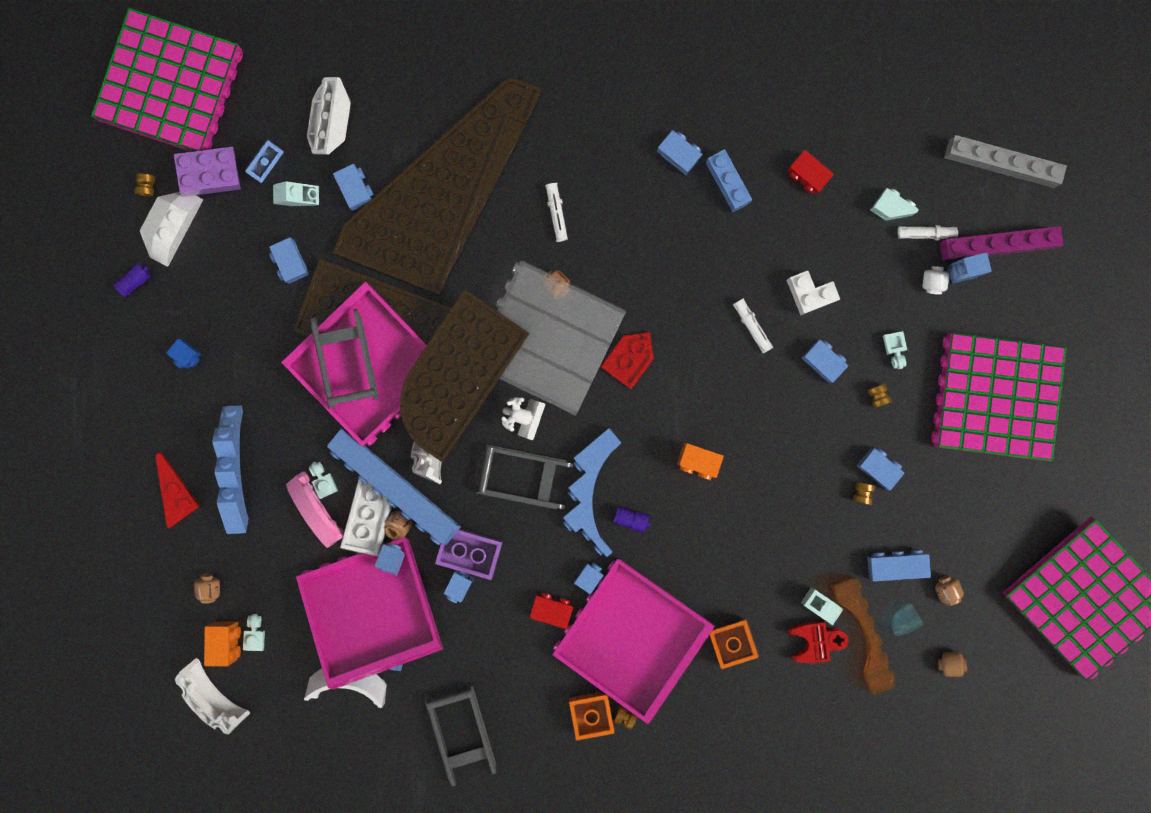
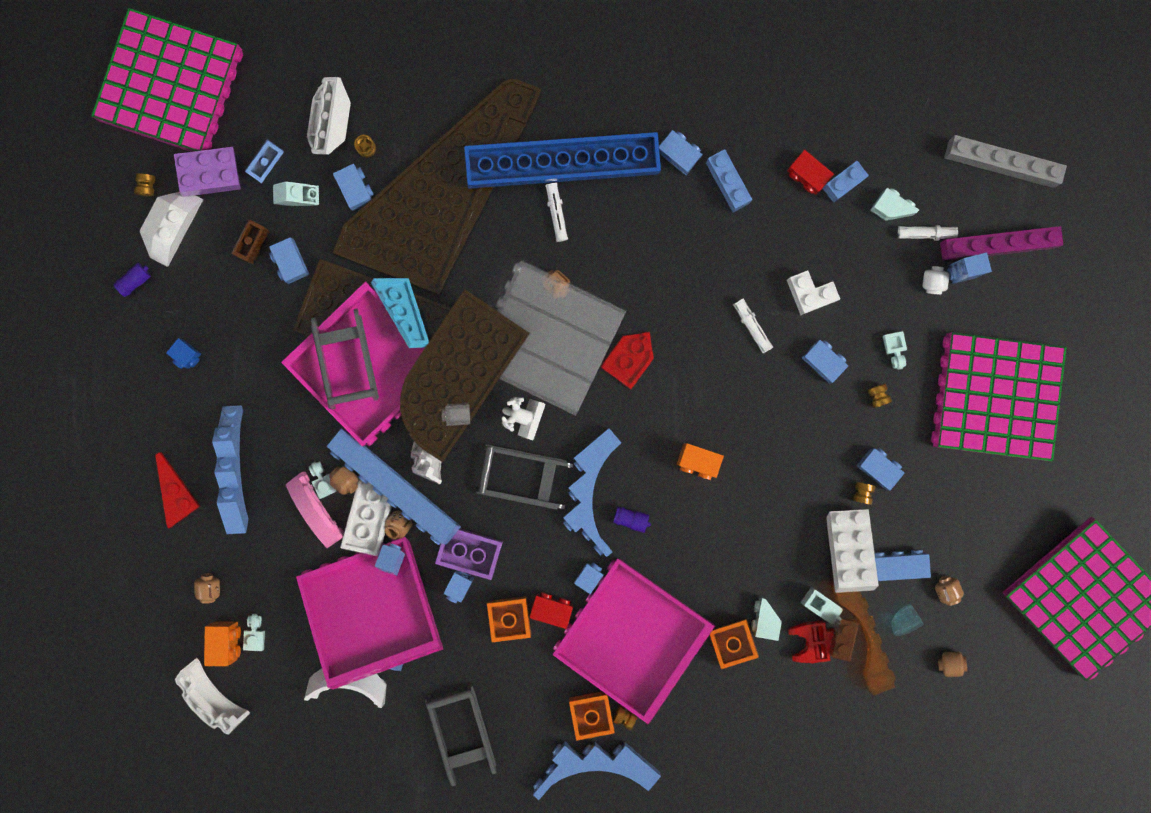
(250, 241): none -> reddish brown brick
(343, 480): none -> medium nougat head
(362, 143): none -> pearl gold wheel
(402, 307): none -> medium azure wing
(456, 414): none -> clear brick
(509, 619): none -> orange brick
(562, 160): none -> blue brick
(595, 758): none -> medium blue arch
(767, 623): none -> light aqua slope
(843, 638): none -> reddish brown brick
(845, 181): none -> medium blue brick
(852, 551): none -> white brick

